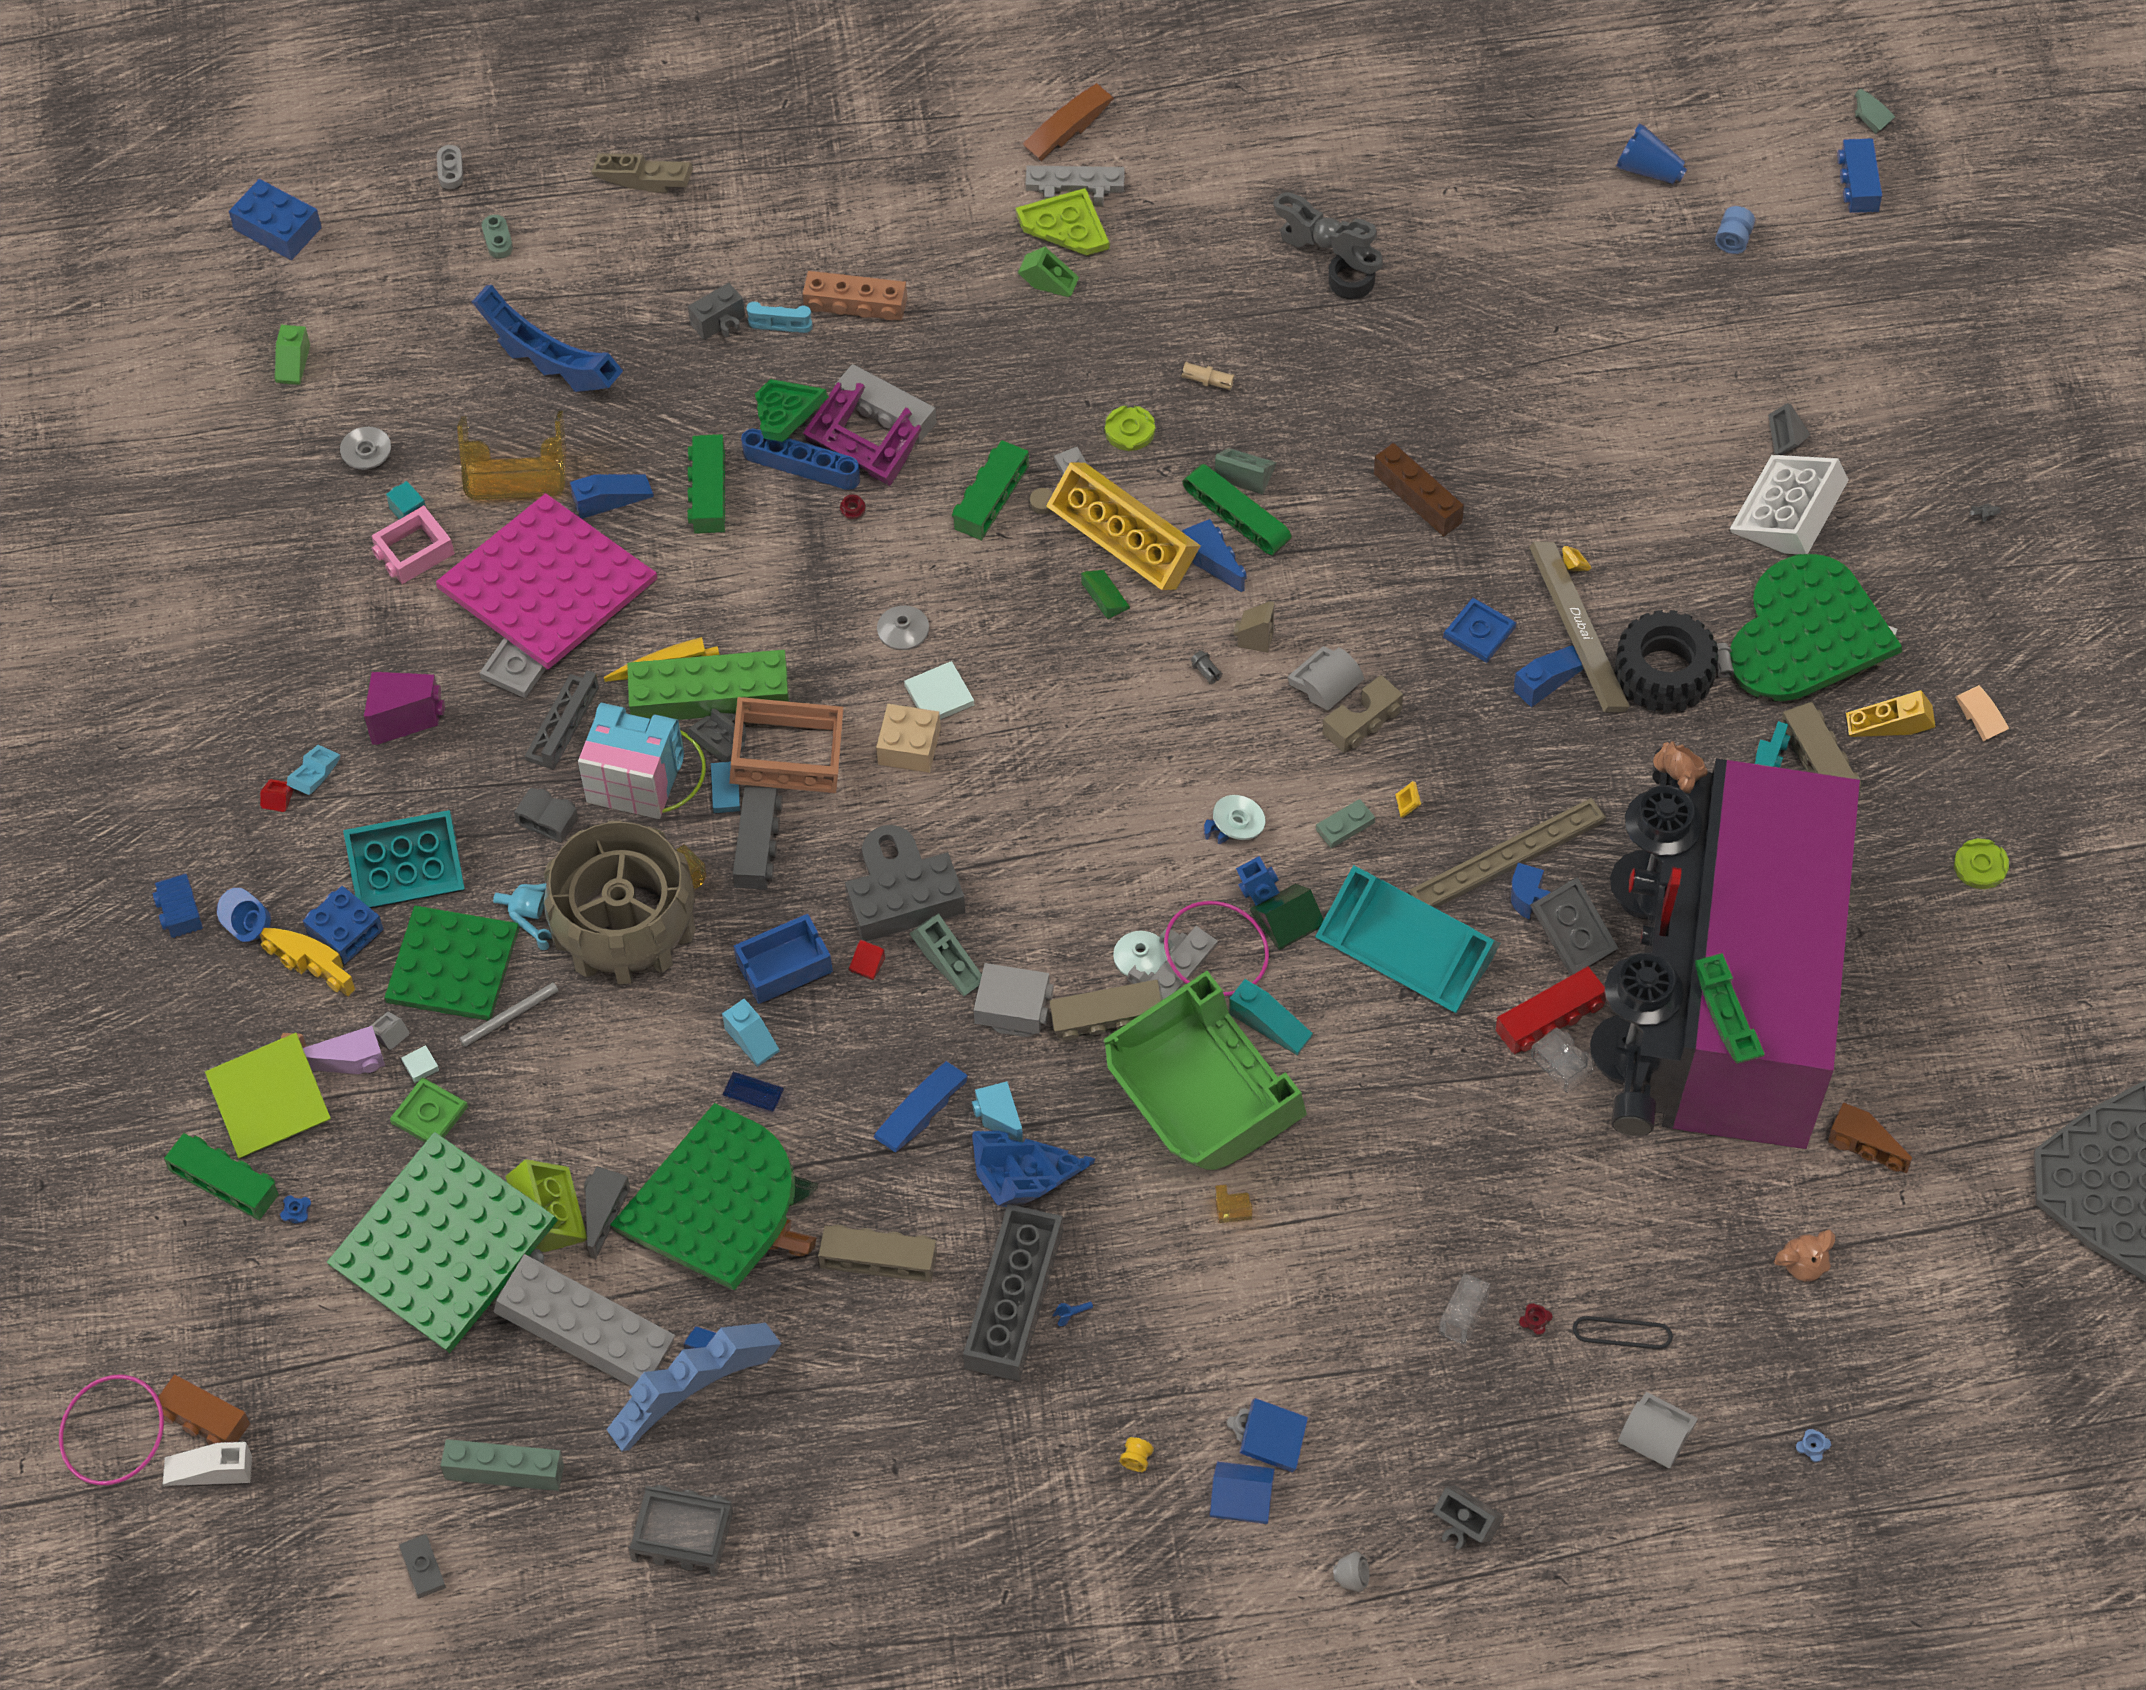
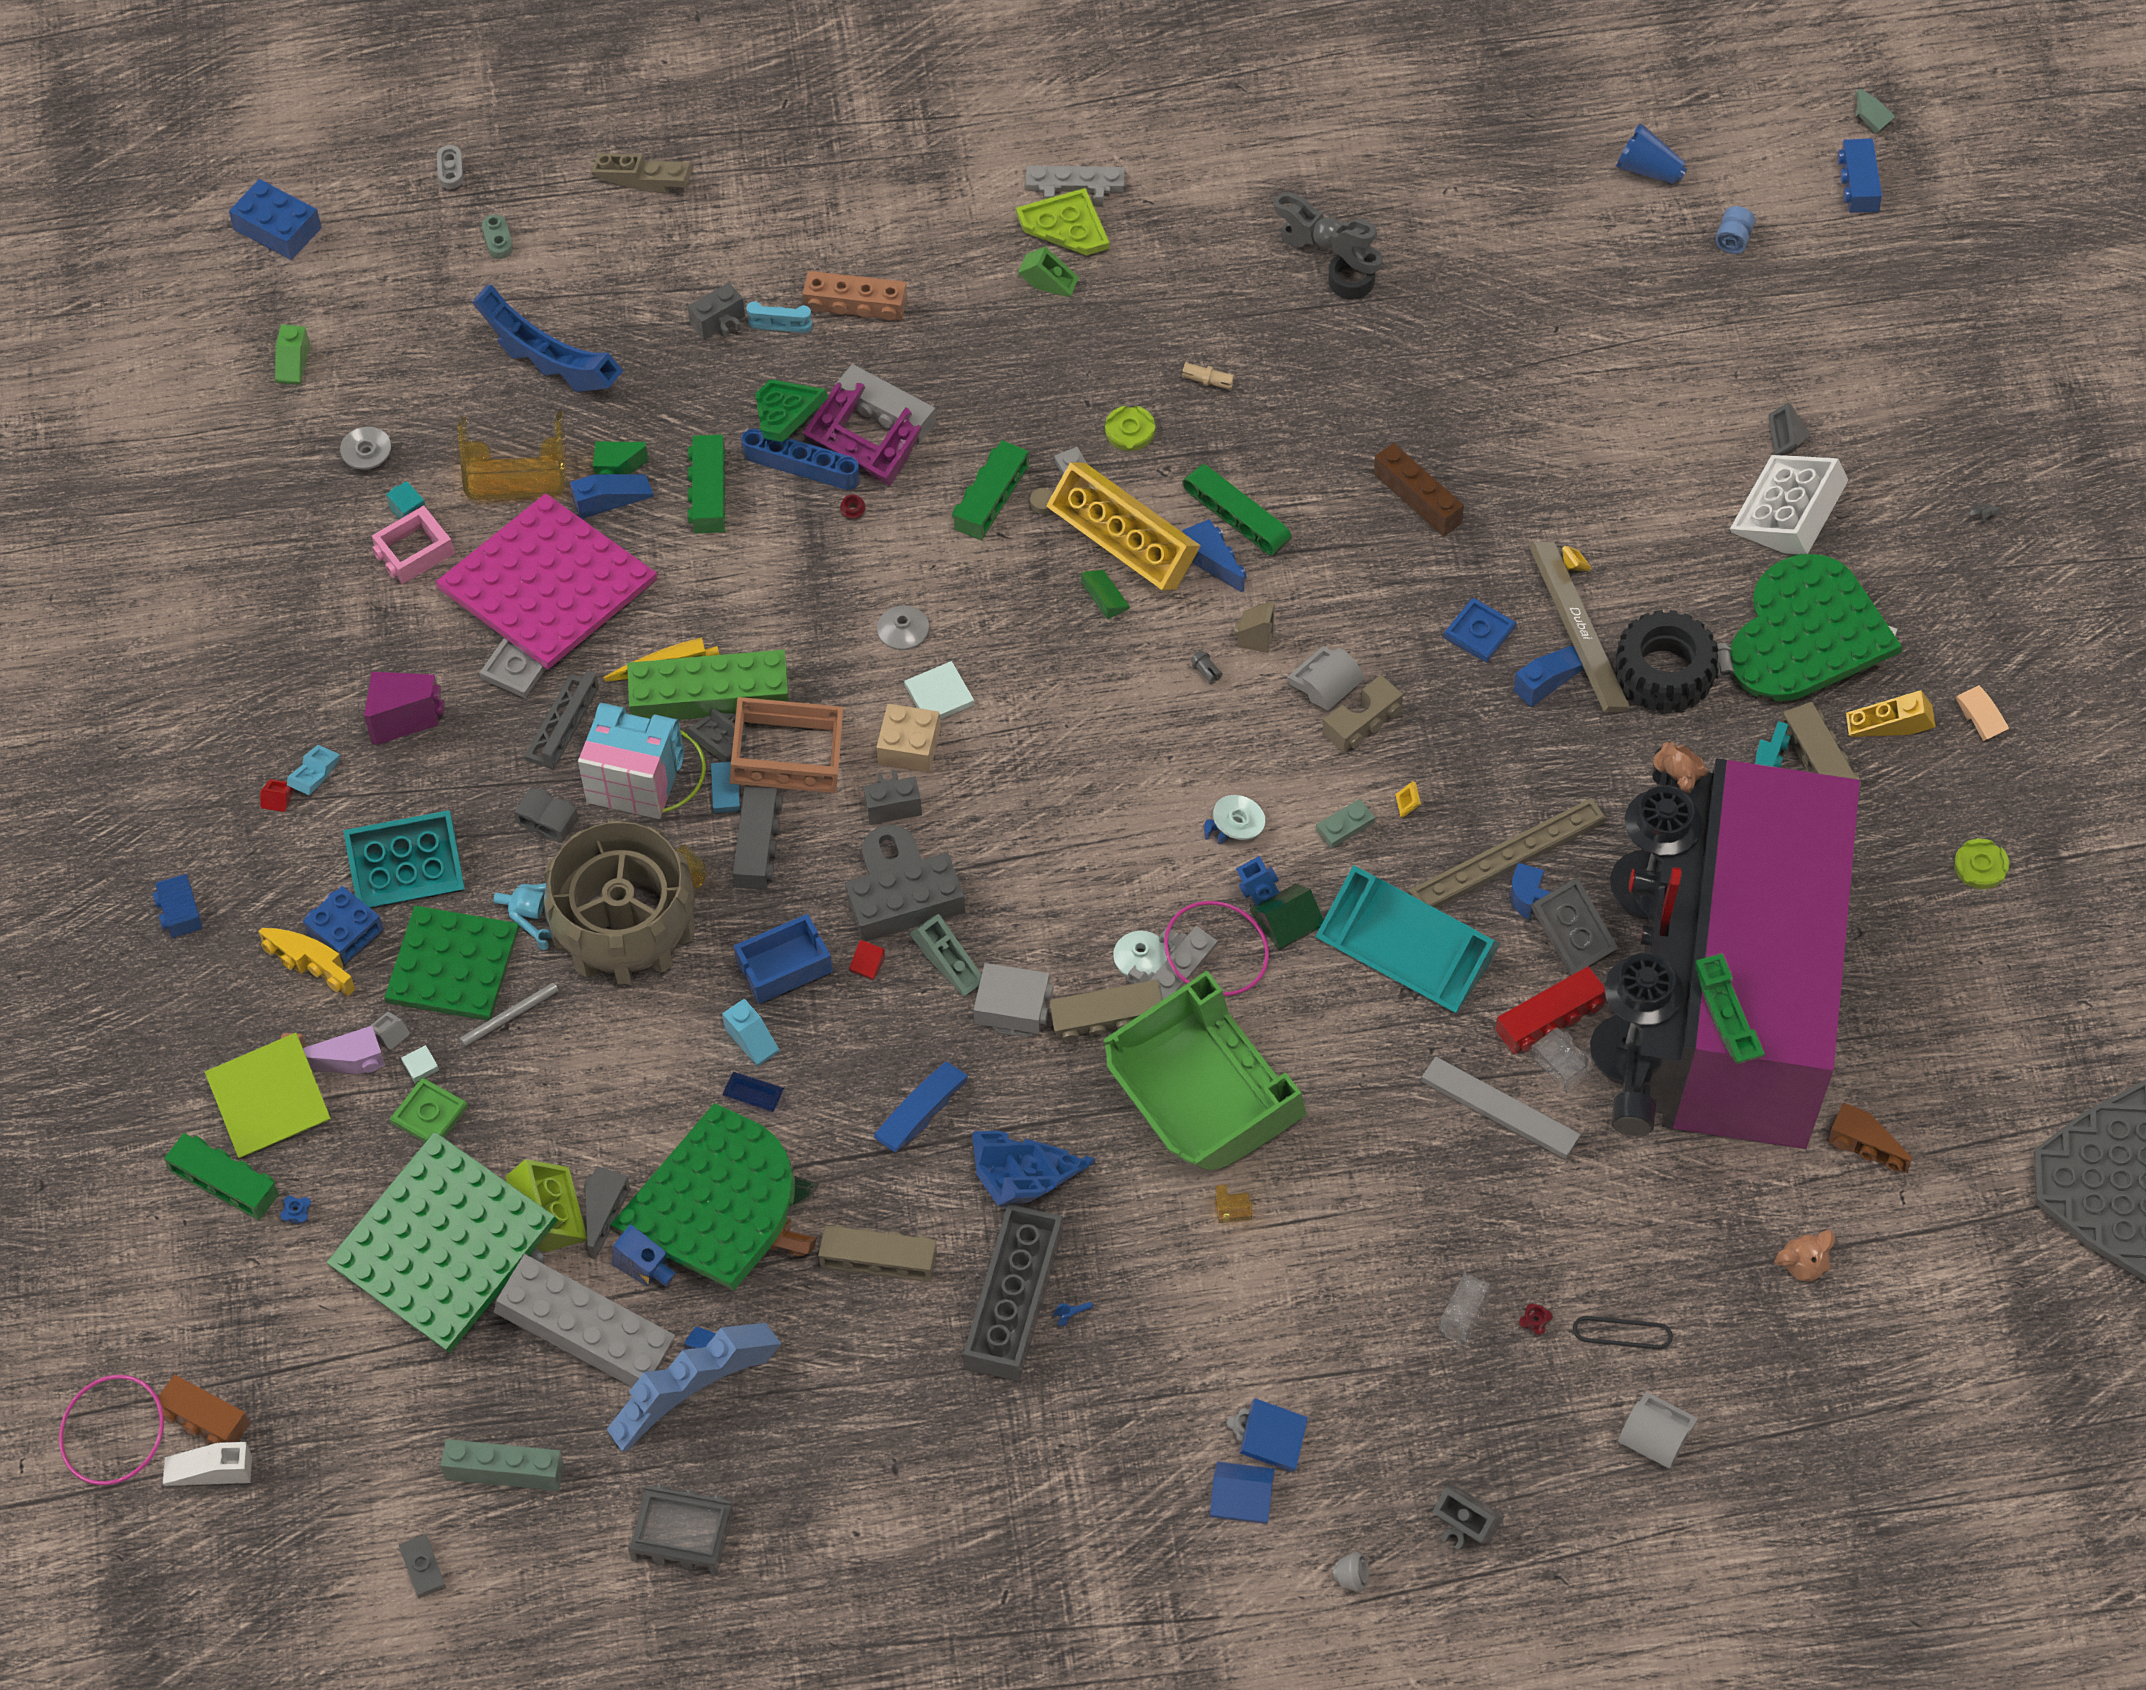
(242, 914): blue piece -> none
(619, 457): none -> green slope
(641, 1258): none -> blue torso
(892, 799): none -> dark grey brick
(998, 1110): medium azure slope -> none
(1067, 121): dark orange slope -> none
(1136, 1454): yellow wheel -> none
(1244, 469): sand green slope -> none
(1267, 1016): teal slope -> none
(1500, 1108): none -> light grey tile
(1817, 1438): medium blue plate -> none

